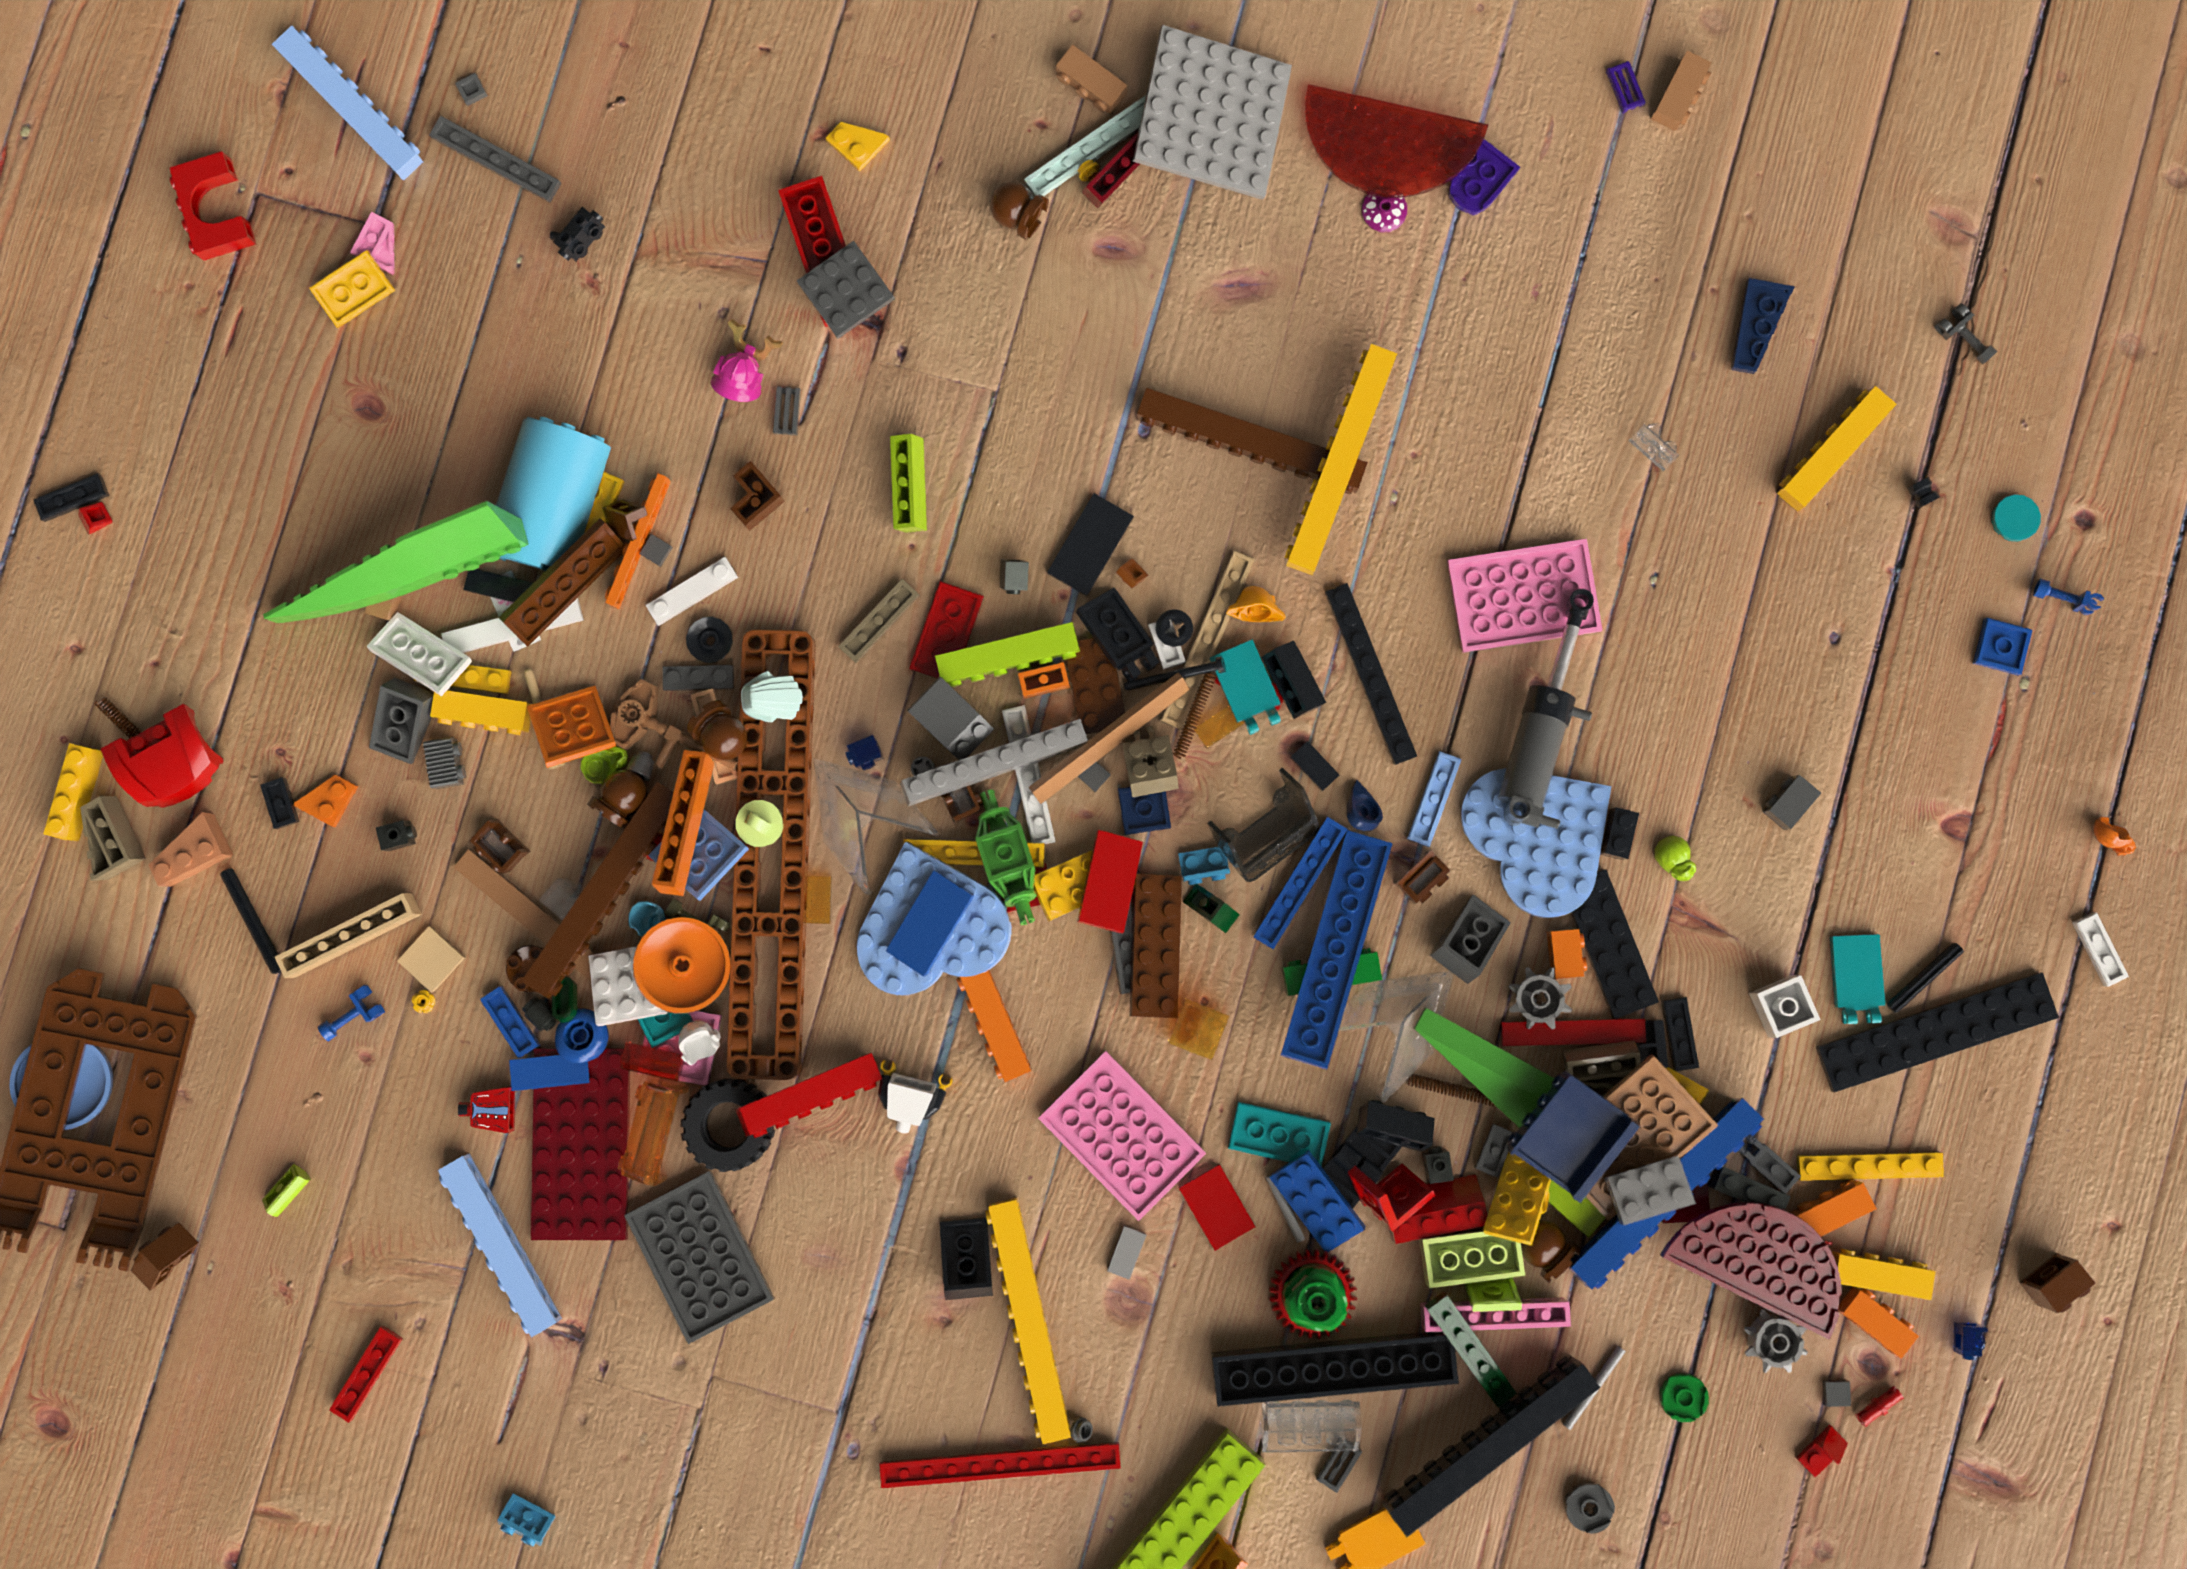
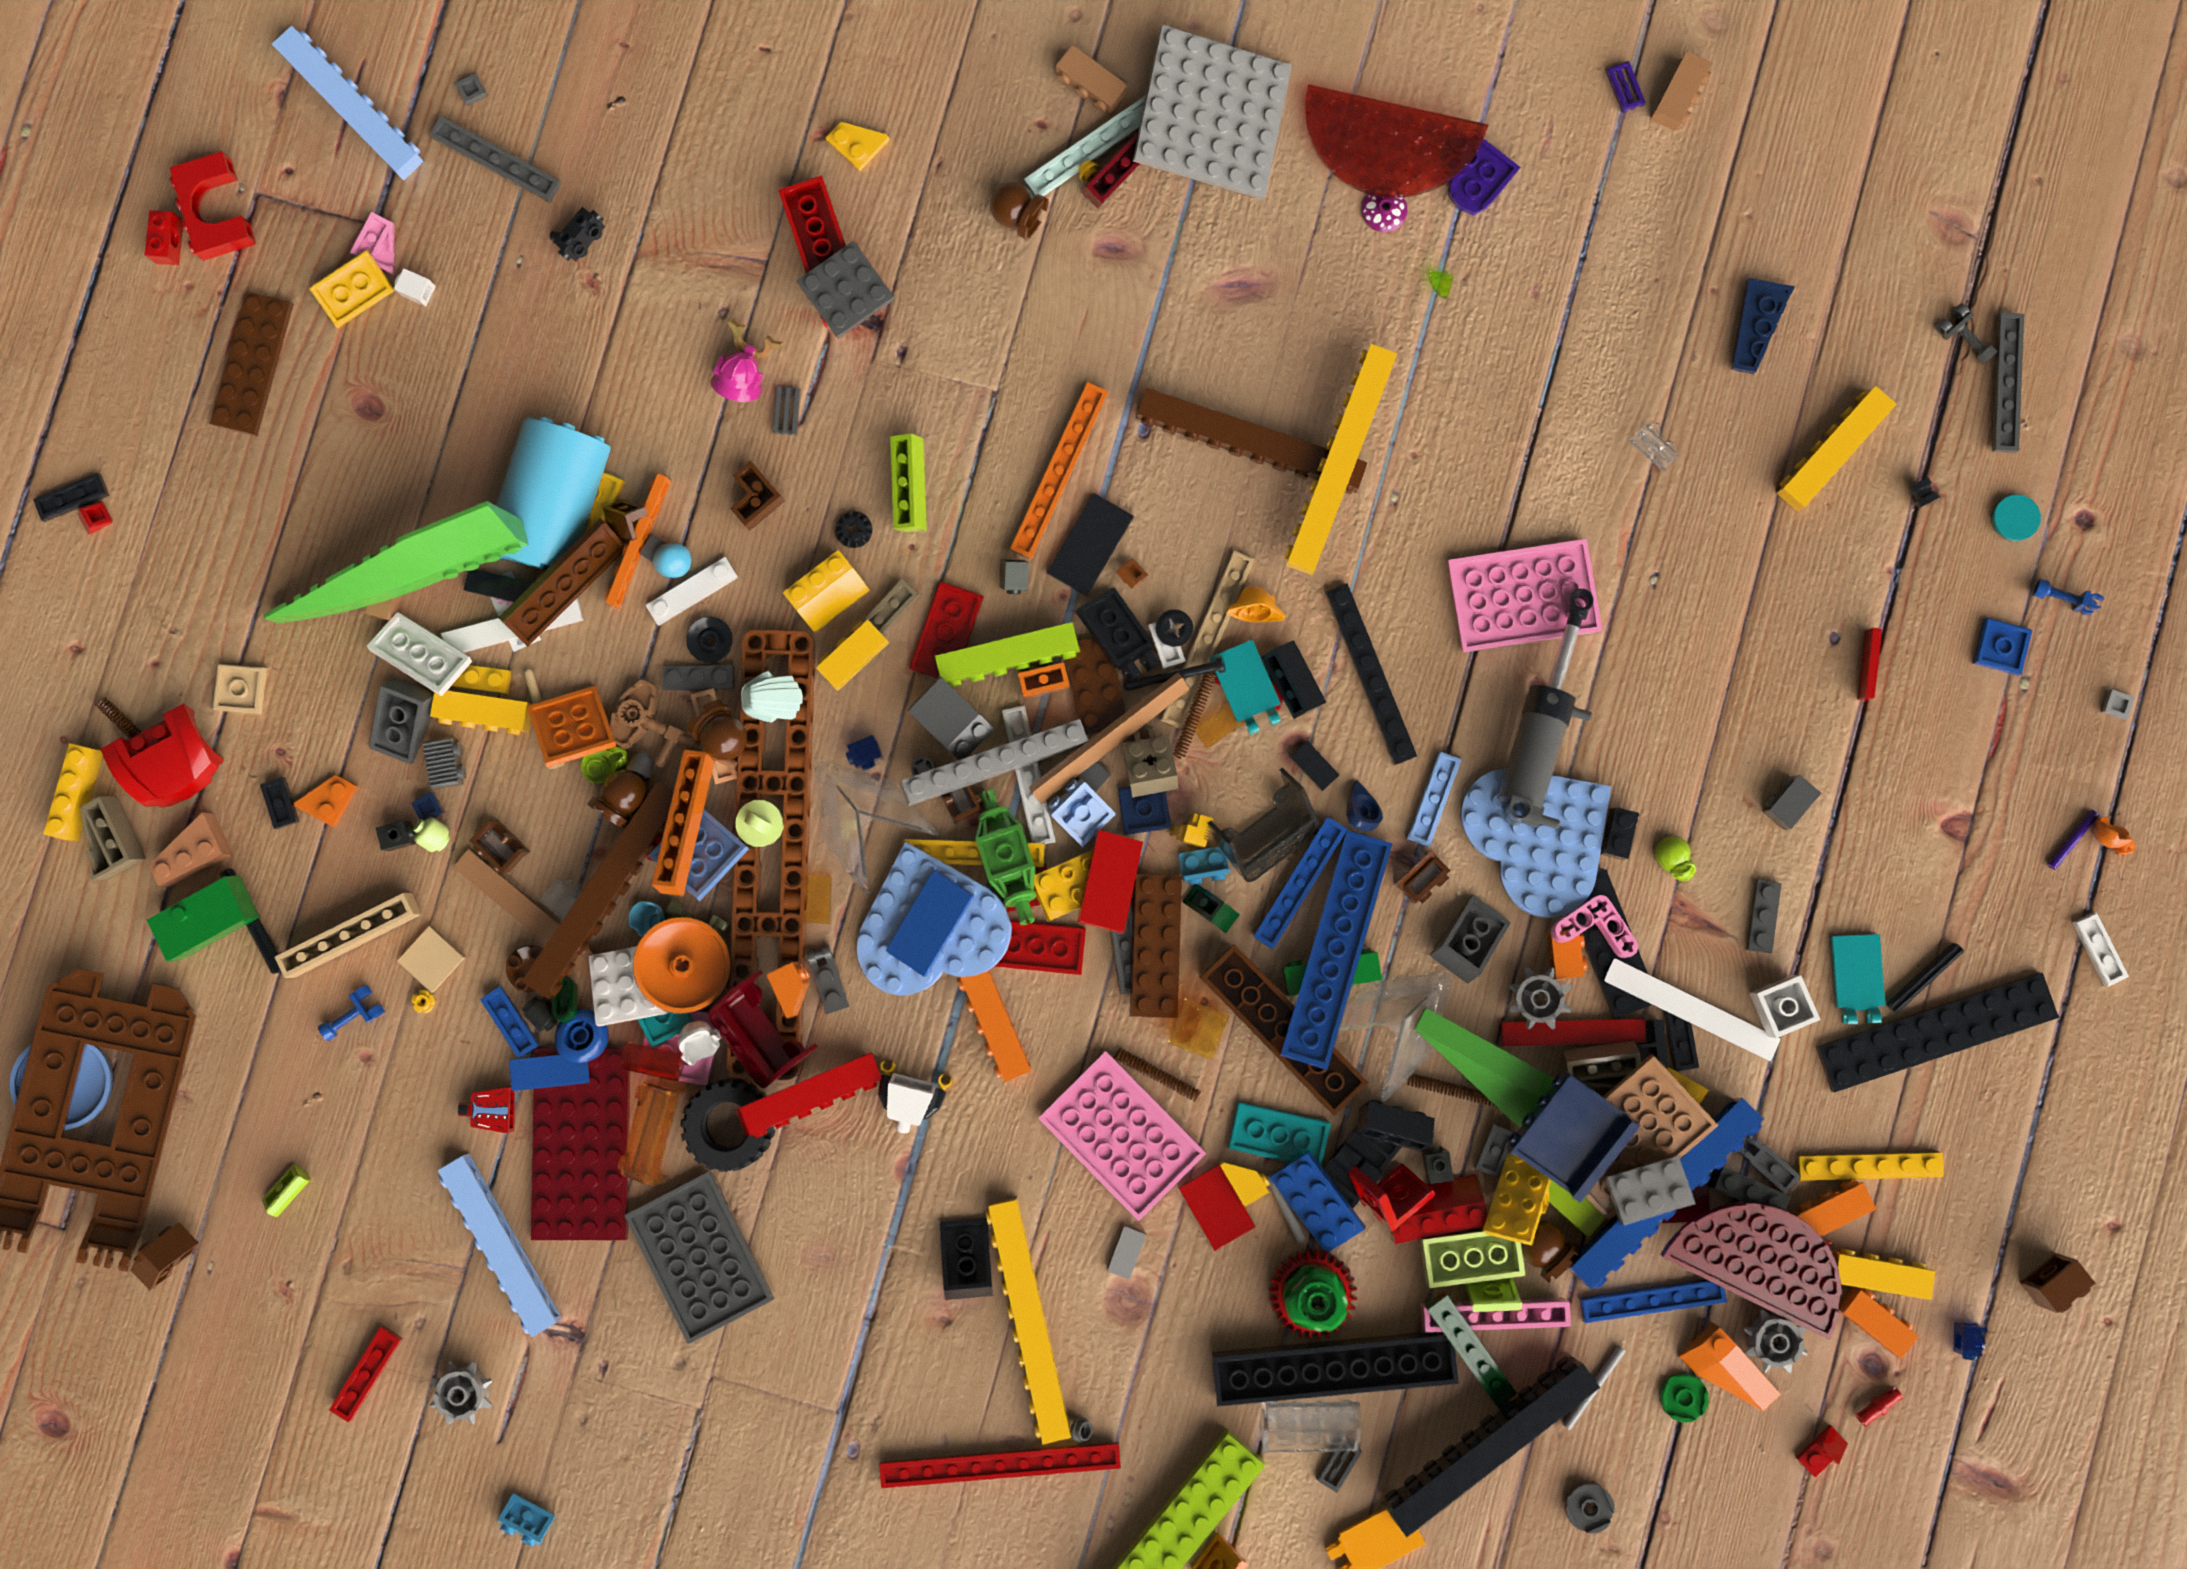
(164, 237): none -> red brick
(203, 918): none -> green brick
(239, 689): none -> tan tile
(251, 363): none -> reddish brown plate
(414, 287): none -> white brick
(428, 806): none -> dark blue plate
(431, 834): none -> yellowish green head
(462, 1406): none -> light grey brick
(672, 560): none -> medium azure hair
(753, 1035): none -> dark red windscreen
(790, 987): none -> orange slope
(826, 591): none -> yellow slope
(828, 979): none -> dark grey plate
(851, 654): none -> yellow brick
(857, 539): none -> black gear
(1045, 948): none -> red tile
(1059, 470): none -> orange plate
(1080, 811): none -> light blue plate
(1158, 1074): none -> reddish brown piece
(1194, 832): none -> yellow piece
(1245, 1181): none -> yellow slope
(1268, 1016): none -> reddish brown brick
(1441, 283): none -> clear neon green tile
(1601, 919): none -> bright pink beam
(1651, 1300): none -> blue tile
(1691, 1009): none -> white sticker
(1725, 1365): none -> orange wedge
(1763, 916): none -> dark grey plate
(1836, 1393): dark grey tile -> none
(1869, 664): none -> red tile
(2008, 382): none -> dark grey plate
(2073, 839): none -> dark purple bar
(2117, 704): none -> light grey tile

